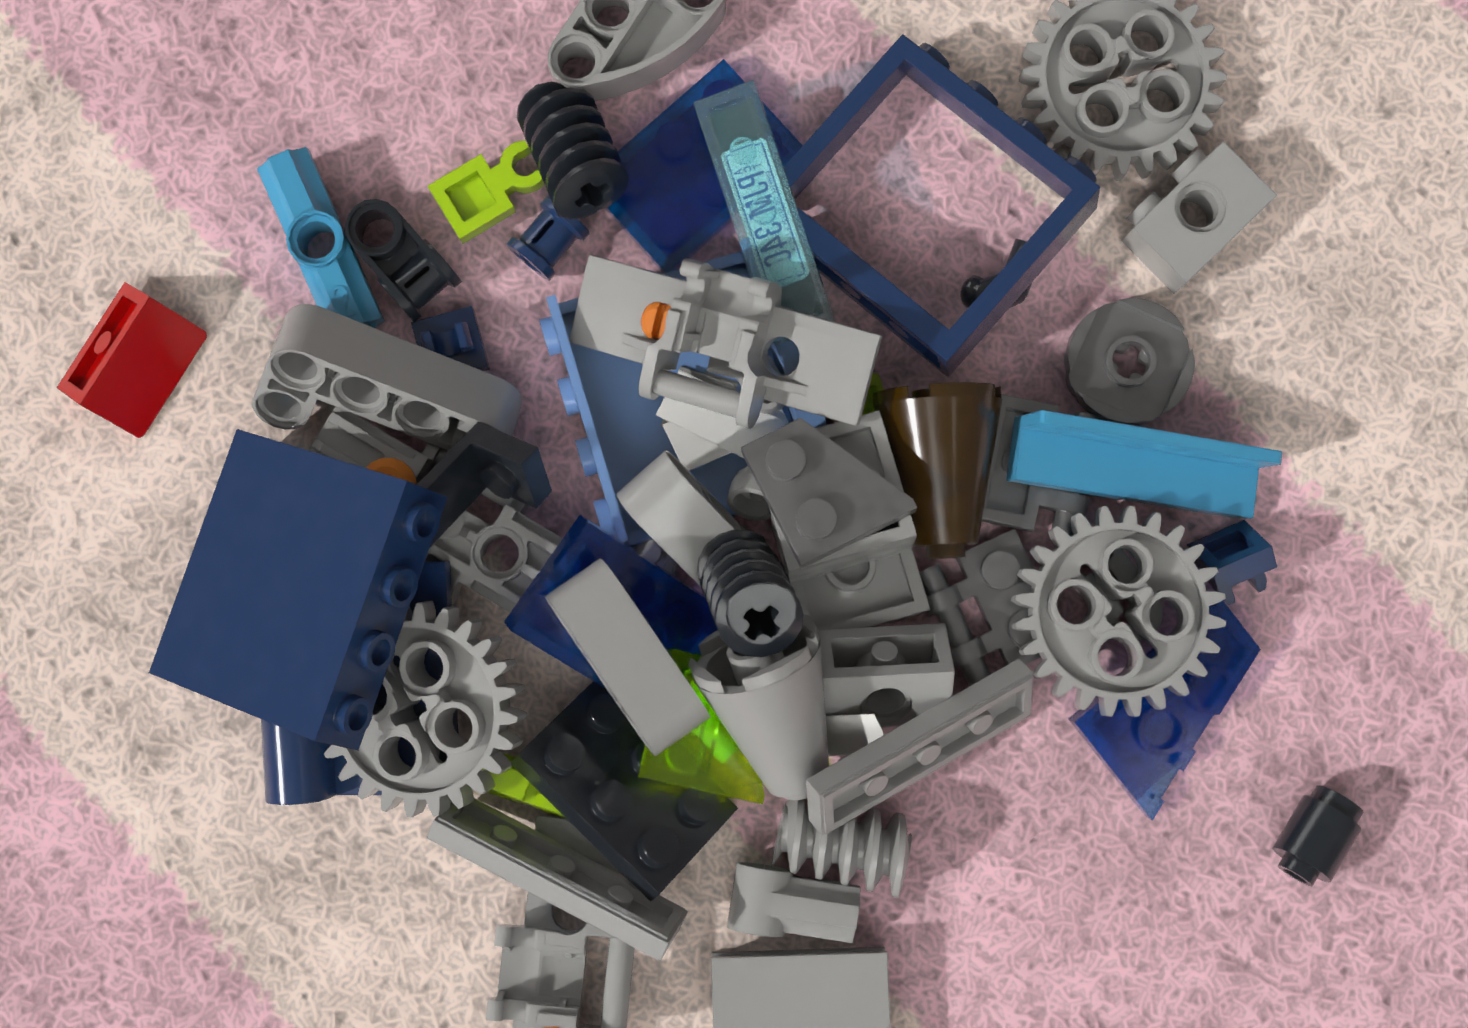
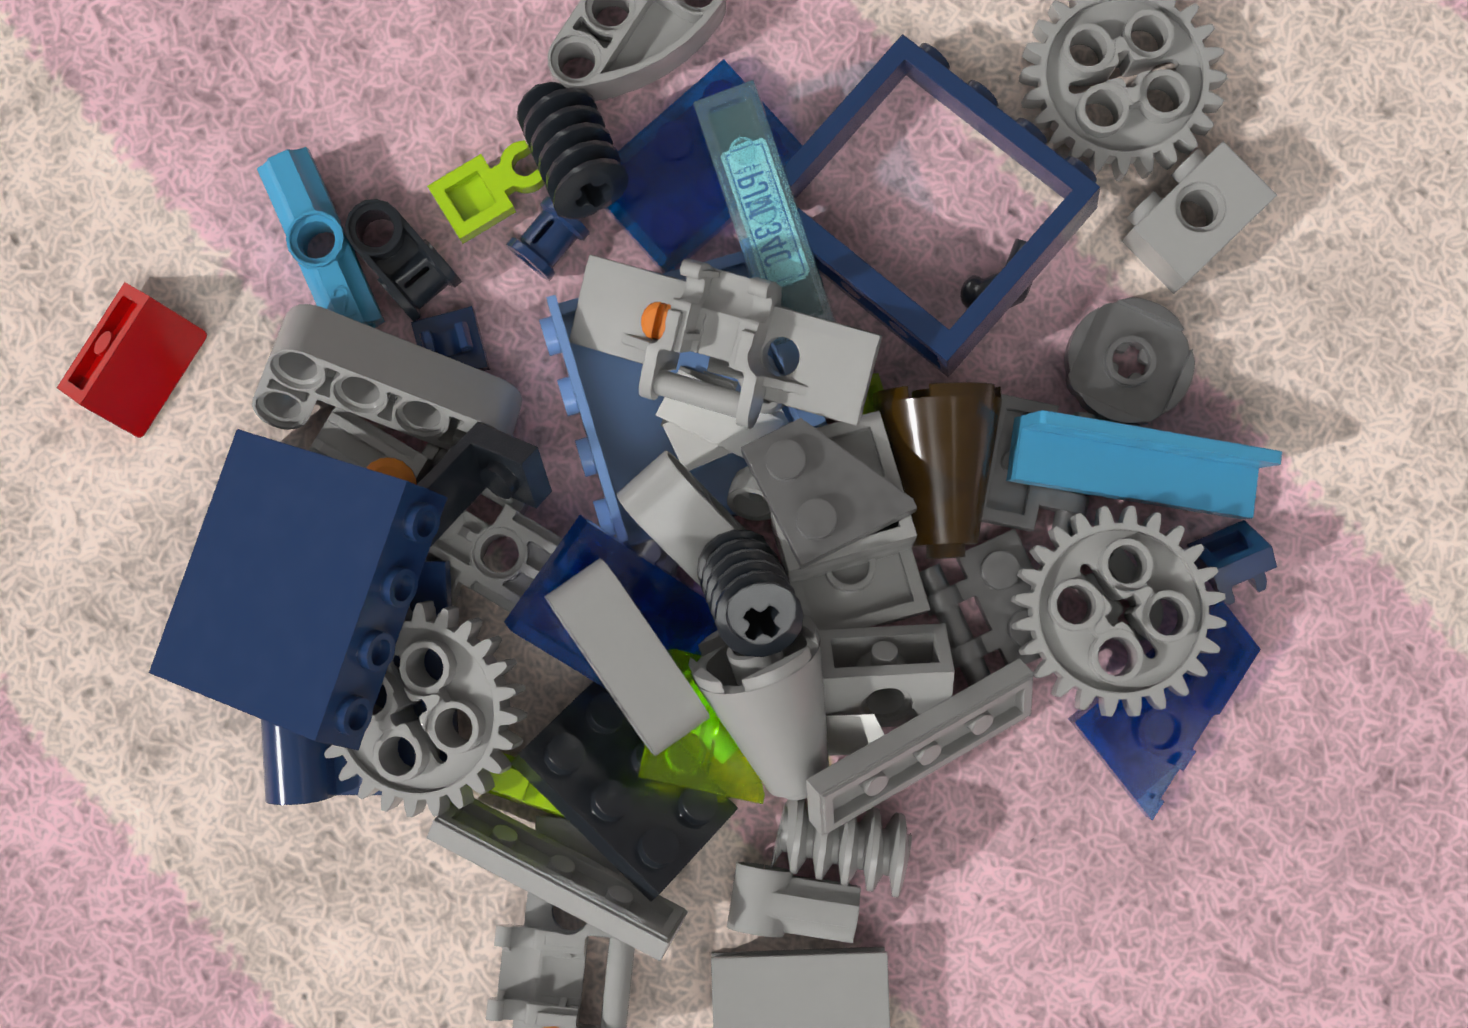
(1318, 836): black brick -> none

